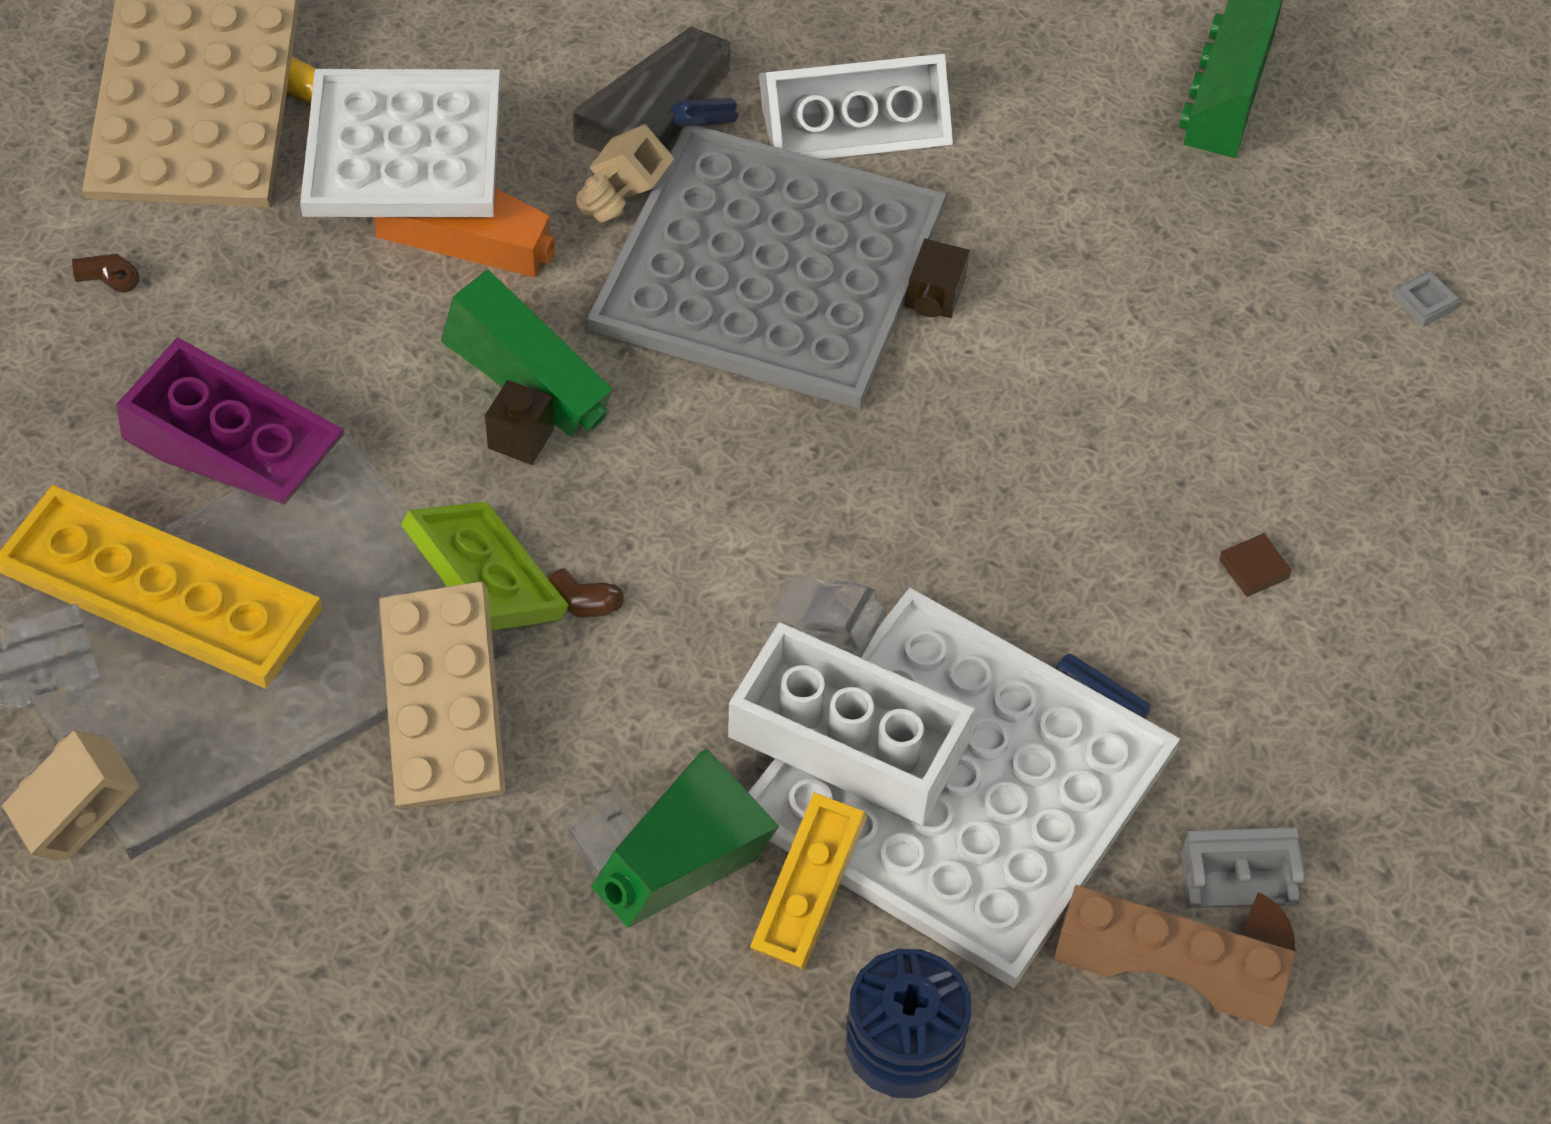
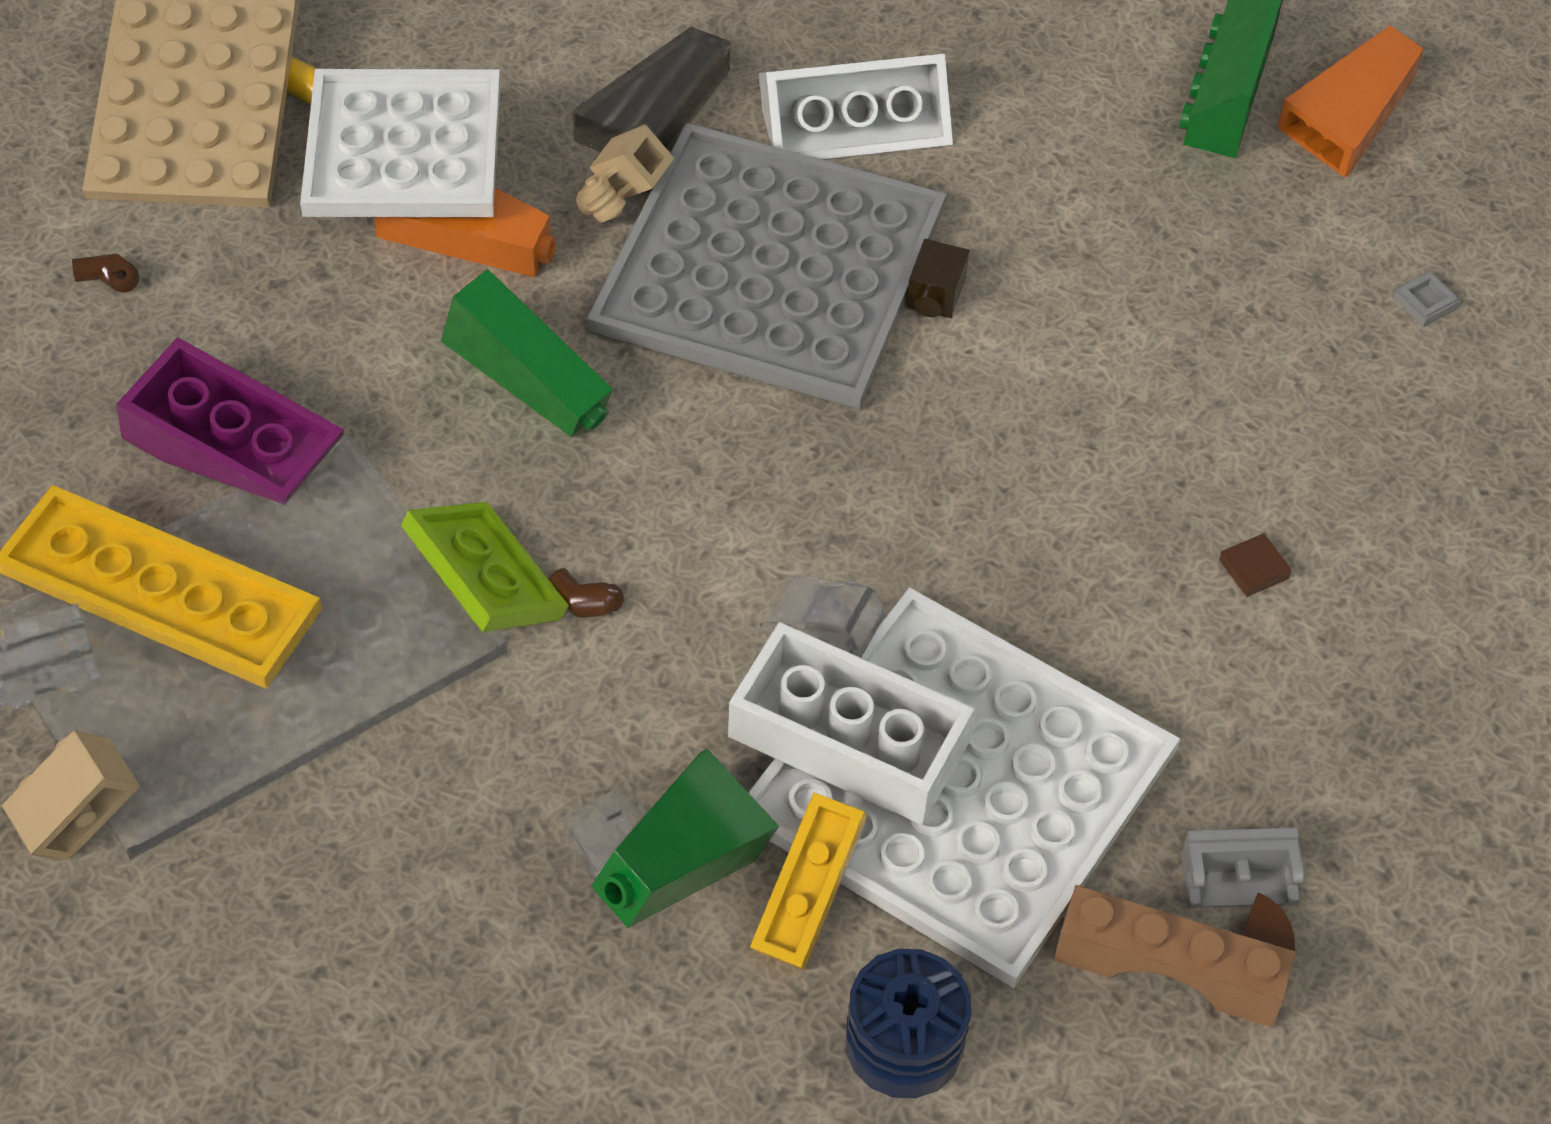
(442, 696): tan plate -> none
(519, 422): dark brown brick -> none
(705, 111): dark blue axle -> none
(1097, 681): dark blue axle -> none
(1351, 100): none -> orange slope

